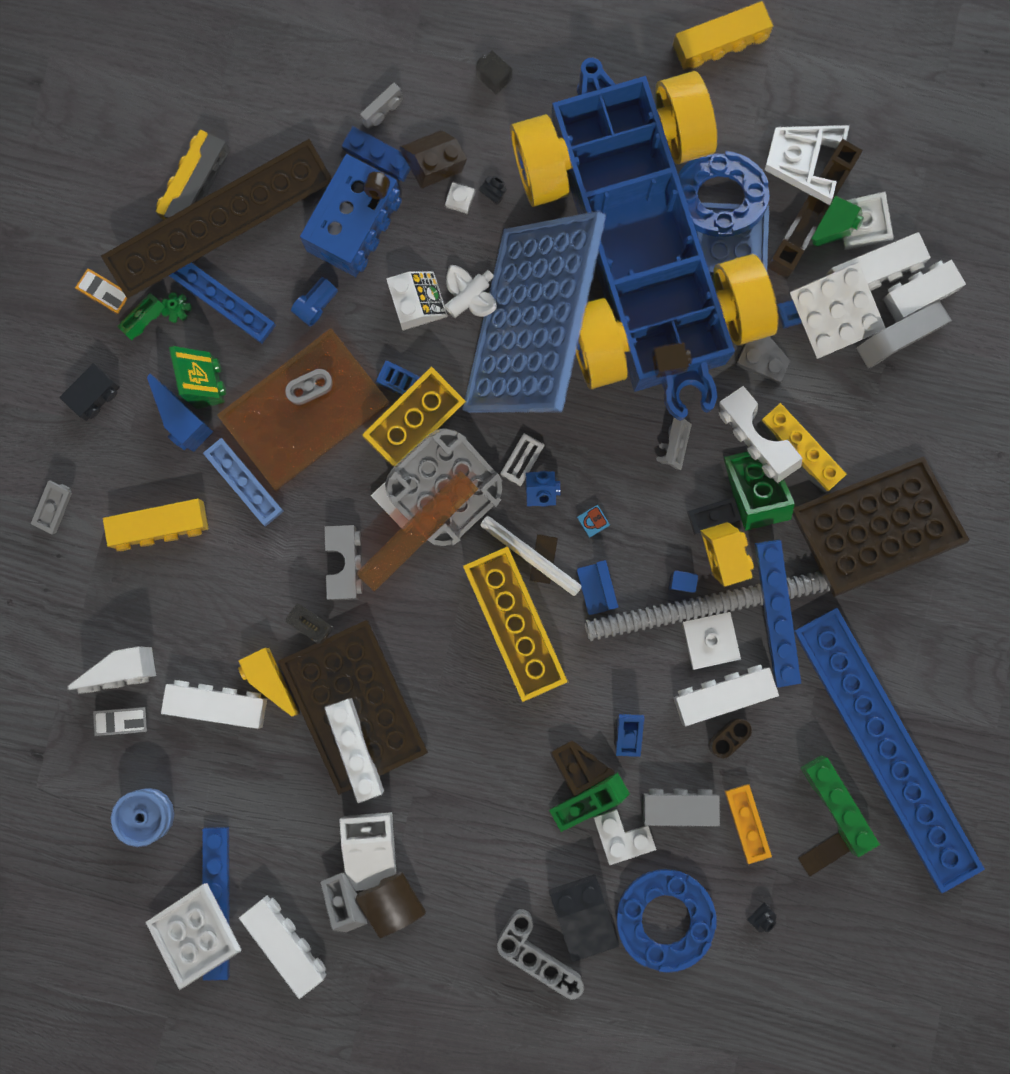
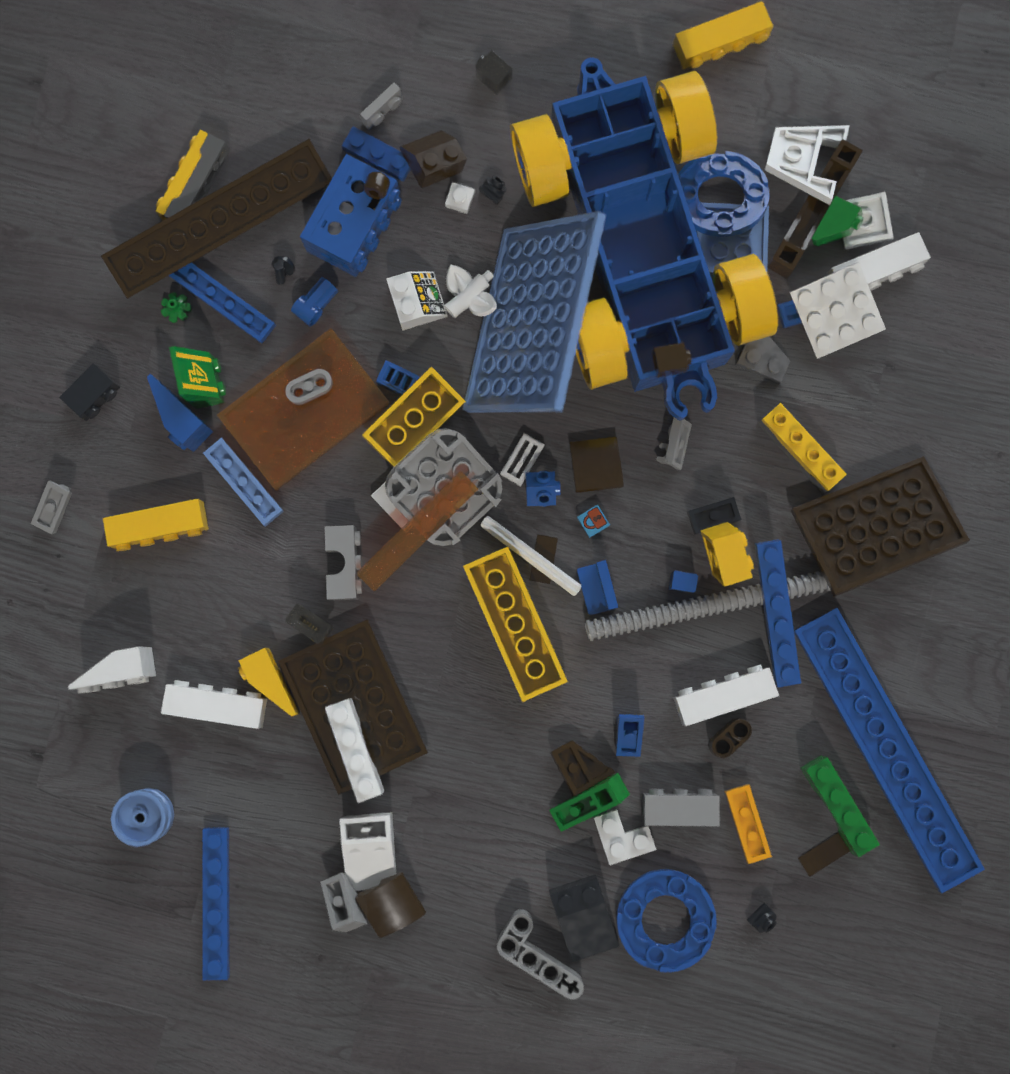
(101, 290): slope -> none
(119, 721): slope -> none
(141, 316): green plate -> none
(193, 936): white plate -> none
(282, 266): none -> black plate
(283, 946): white brick -> none
(596, 464): none -> dark brown slope
(711, 640): white plate -> none
(757, 496): green slope -> none
(777, 457): white arch -> none
(903, 334): light grey beam -> none
(923, 290): white brick -> none

